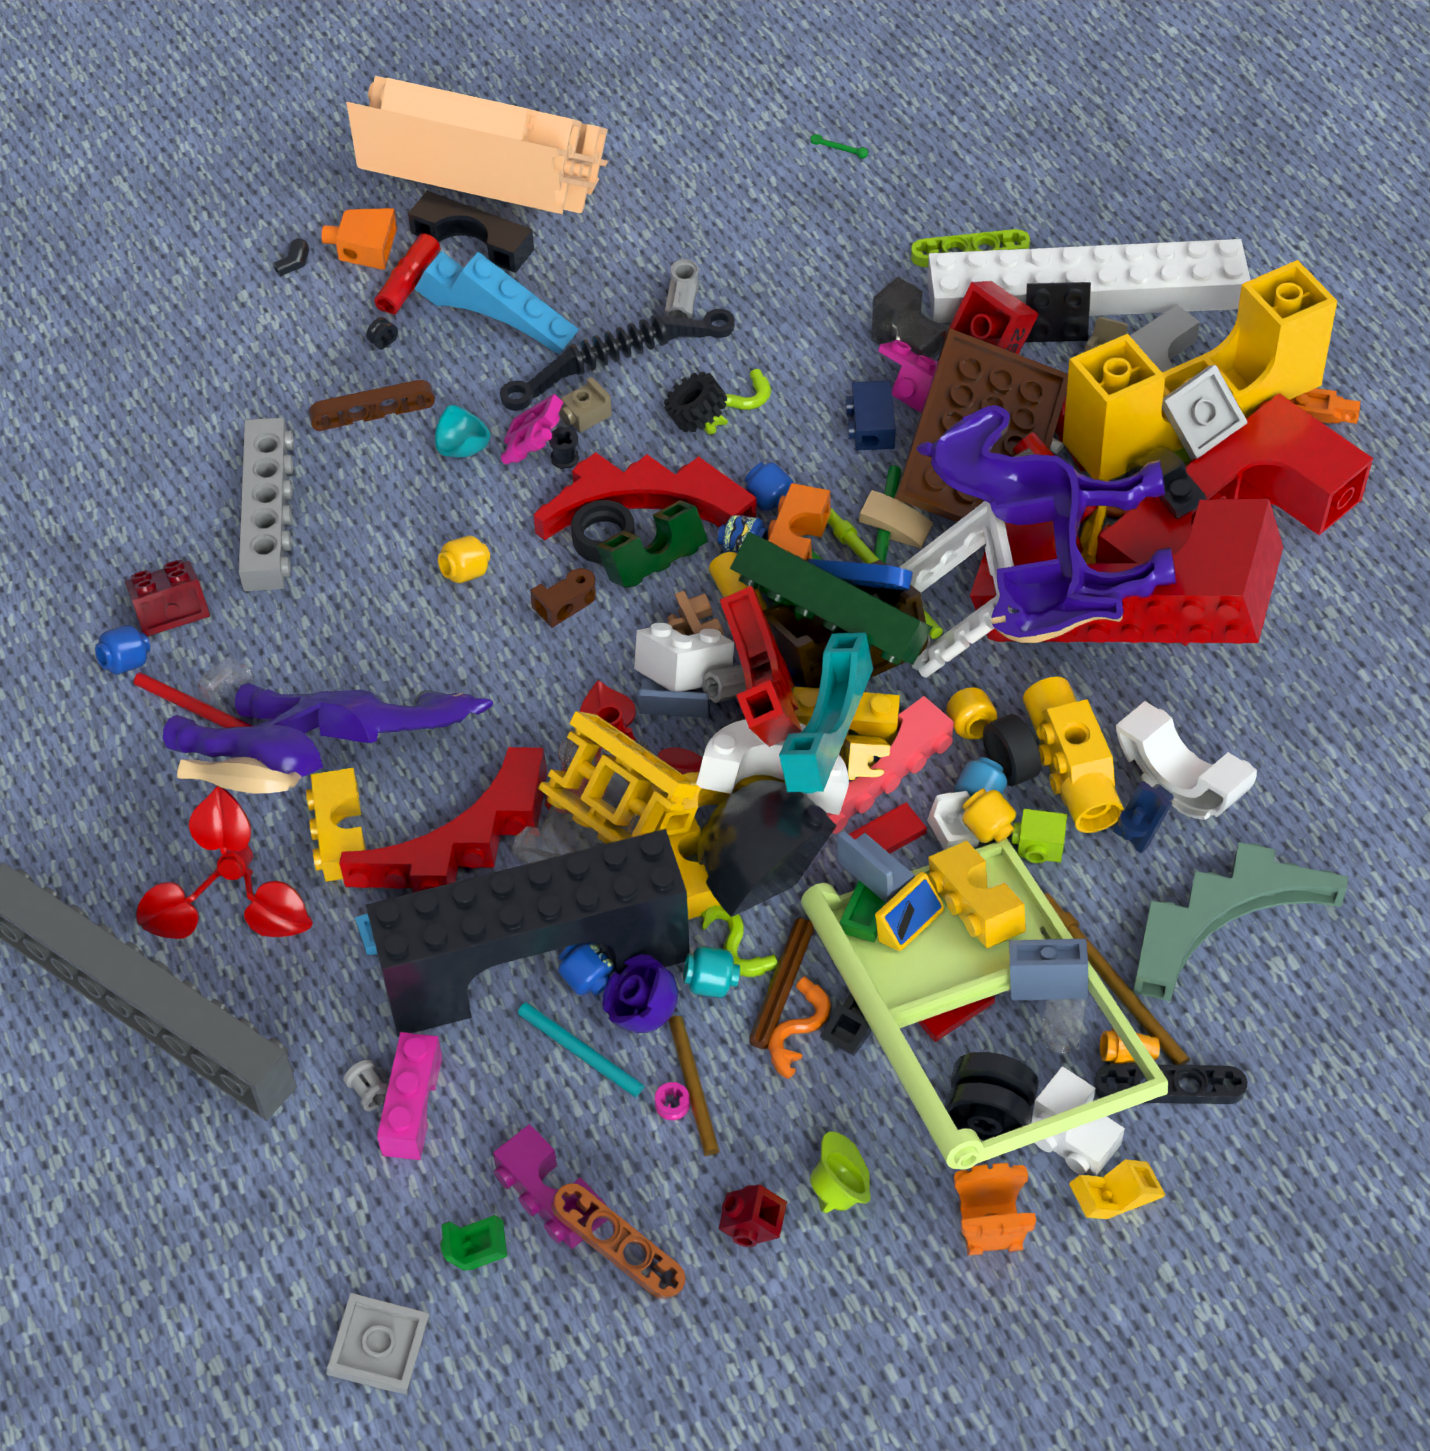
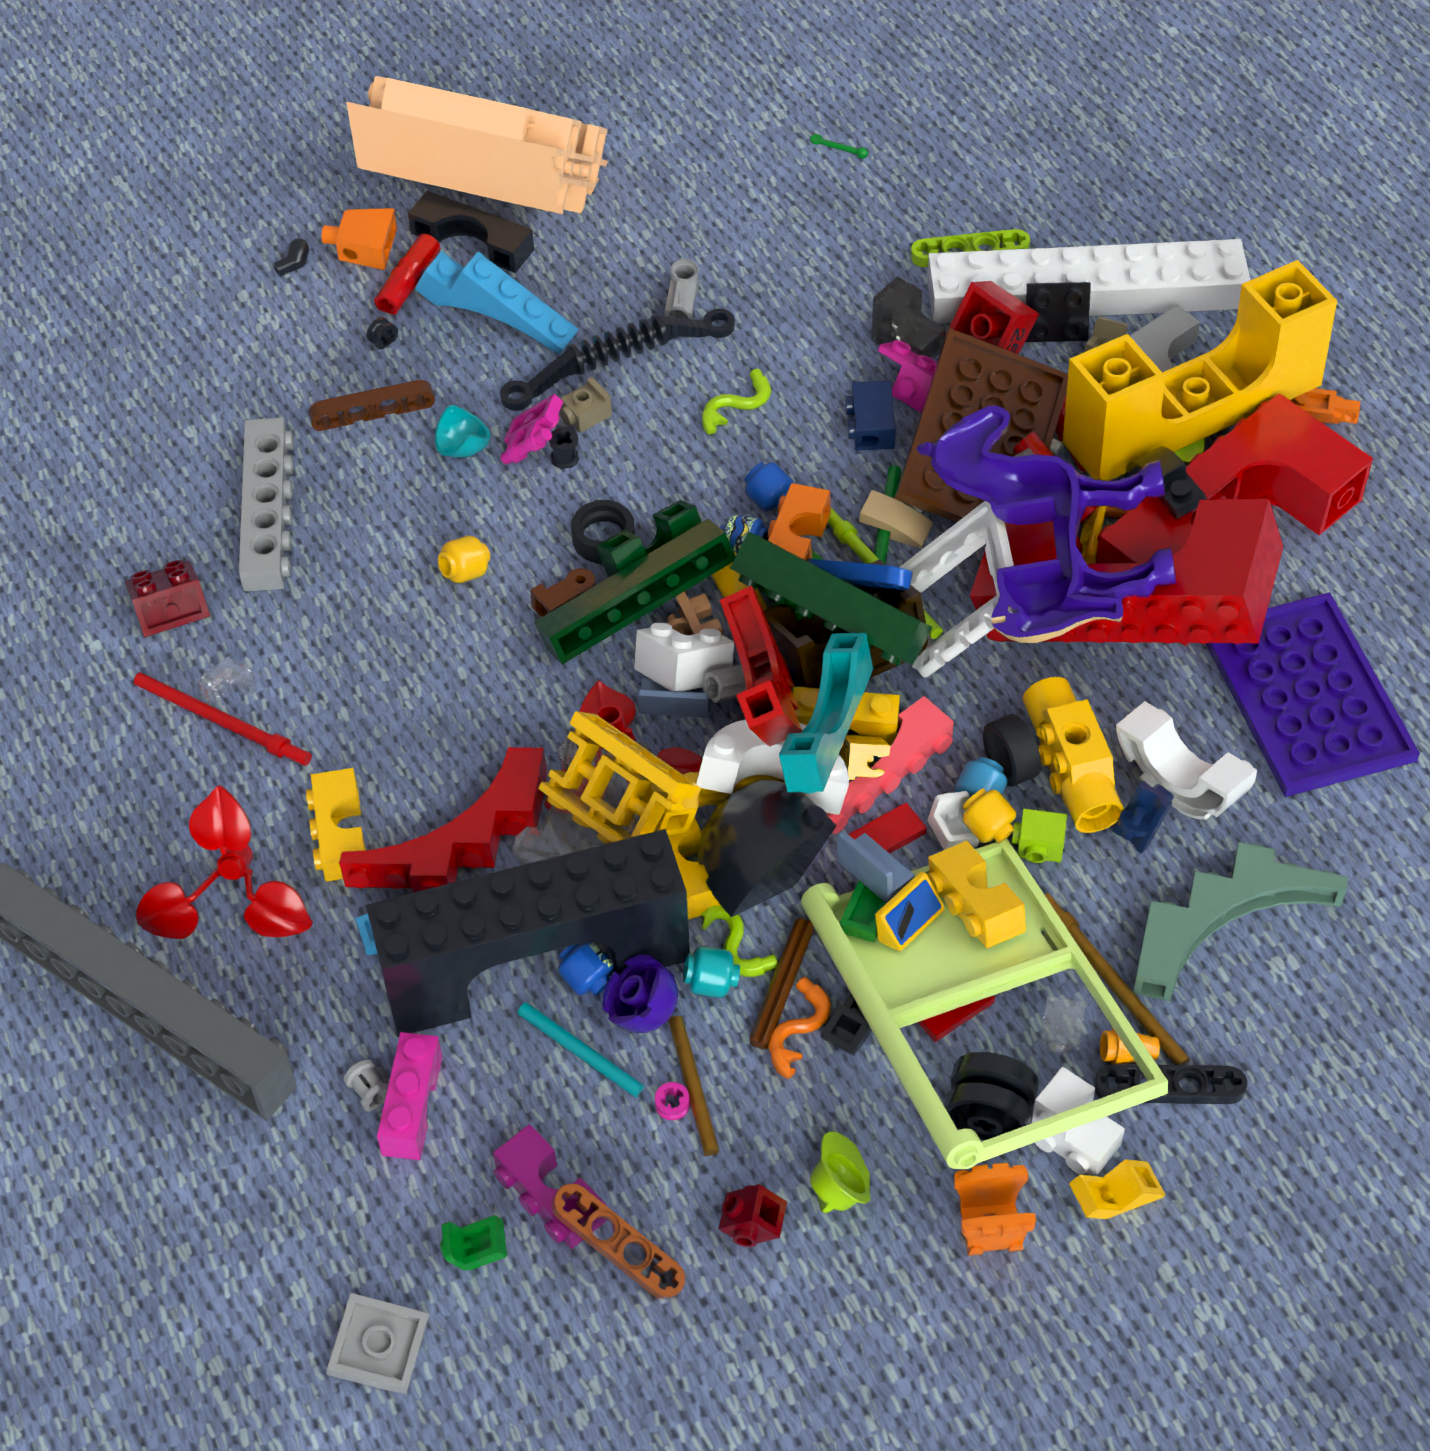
(122, 649): blue head -> none
(279, 752): dark purple animal -> none
(635, 591): none -> dark green brick
(646, 486): red arch -> none
(695, 402): black tyre -> none
(970, 711): yellow head -> none
(1048, 969): sand blue panel -> none
(1203, 412): plate -> none
(1313, 698): none -> dark purple plate

